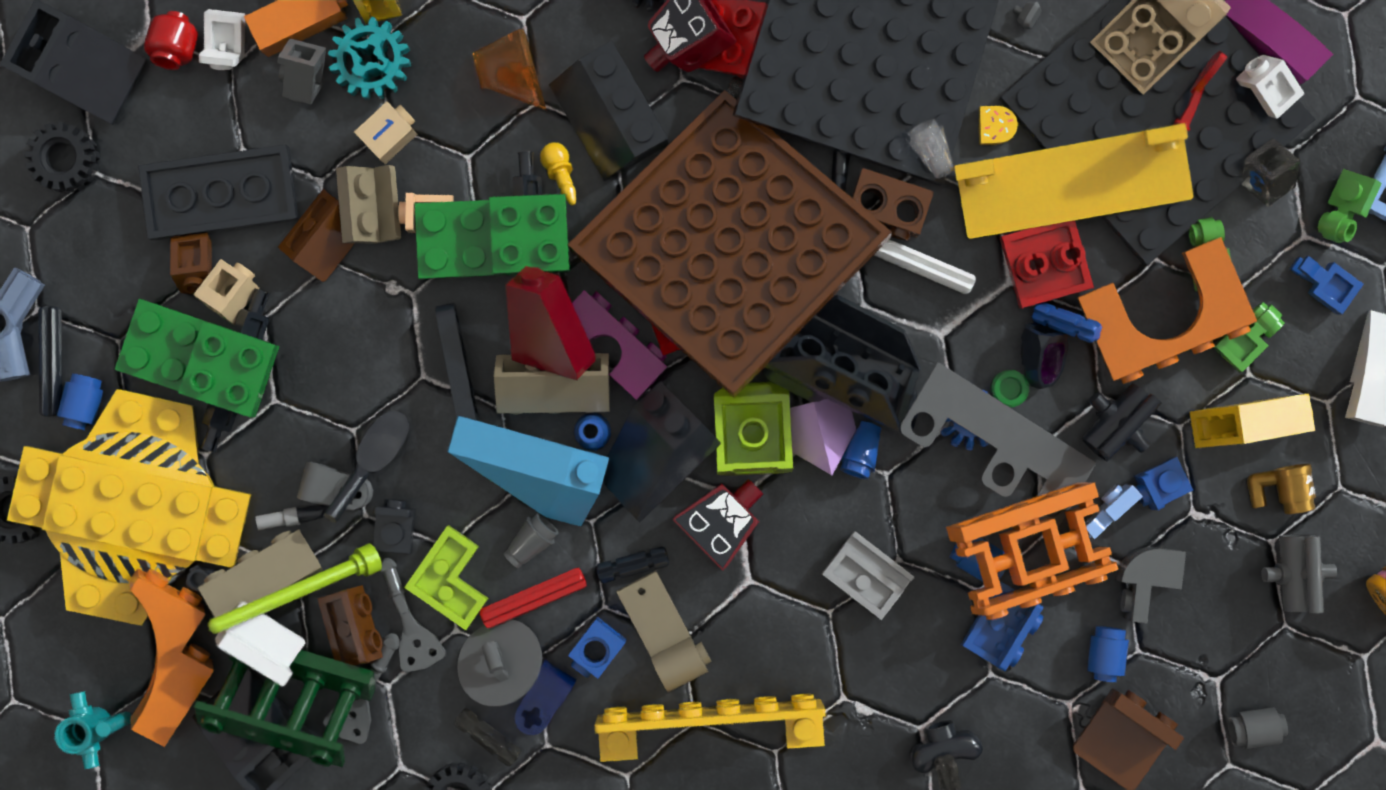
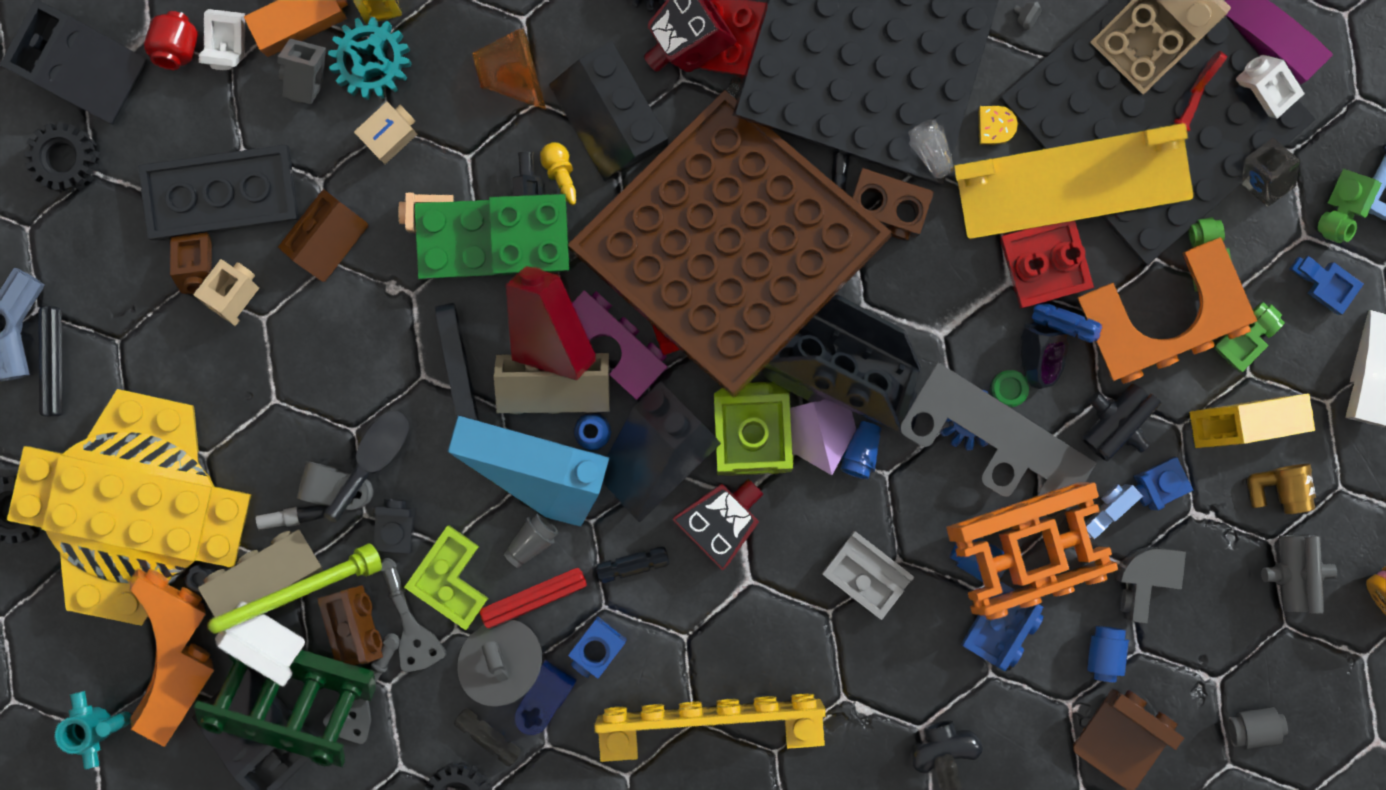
(80, 401): blue brick -> none
(203, 360): green piece -> none
(368, 204): dark tan bracket -> none
(663, 632): dark tan door -> none
(926, 266): white axle -> none

